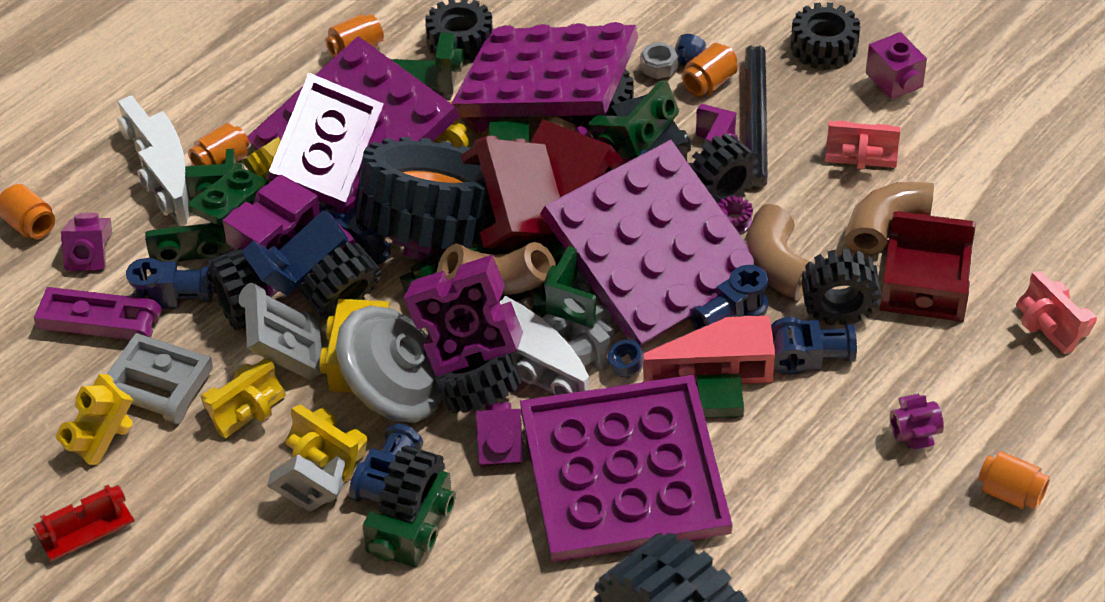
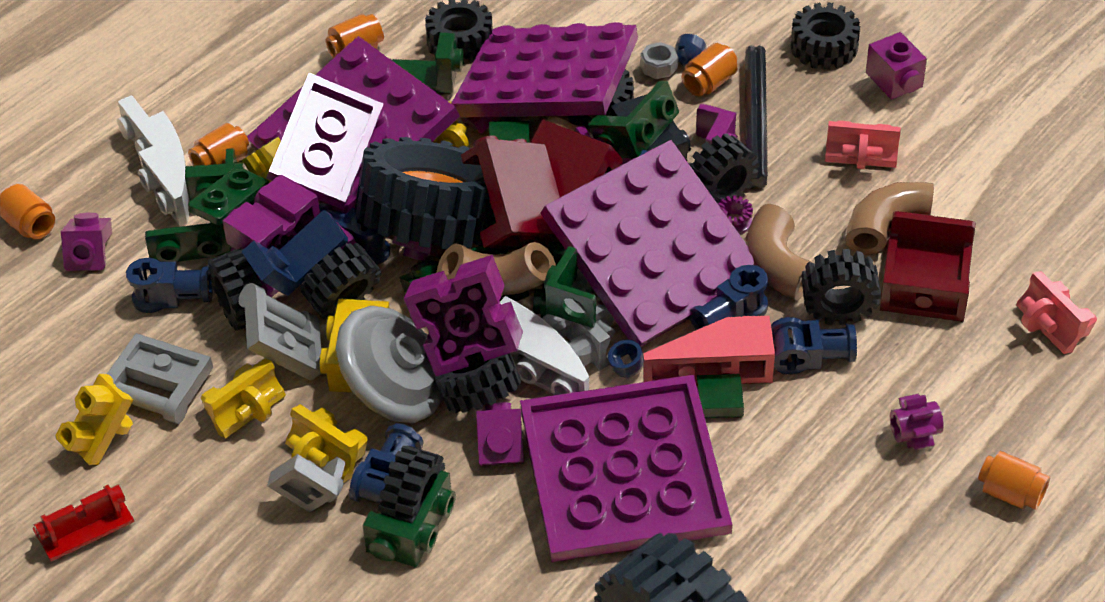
(96, 313): magenta plate -> none

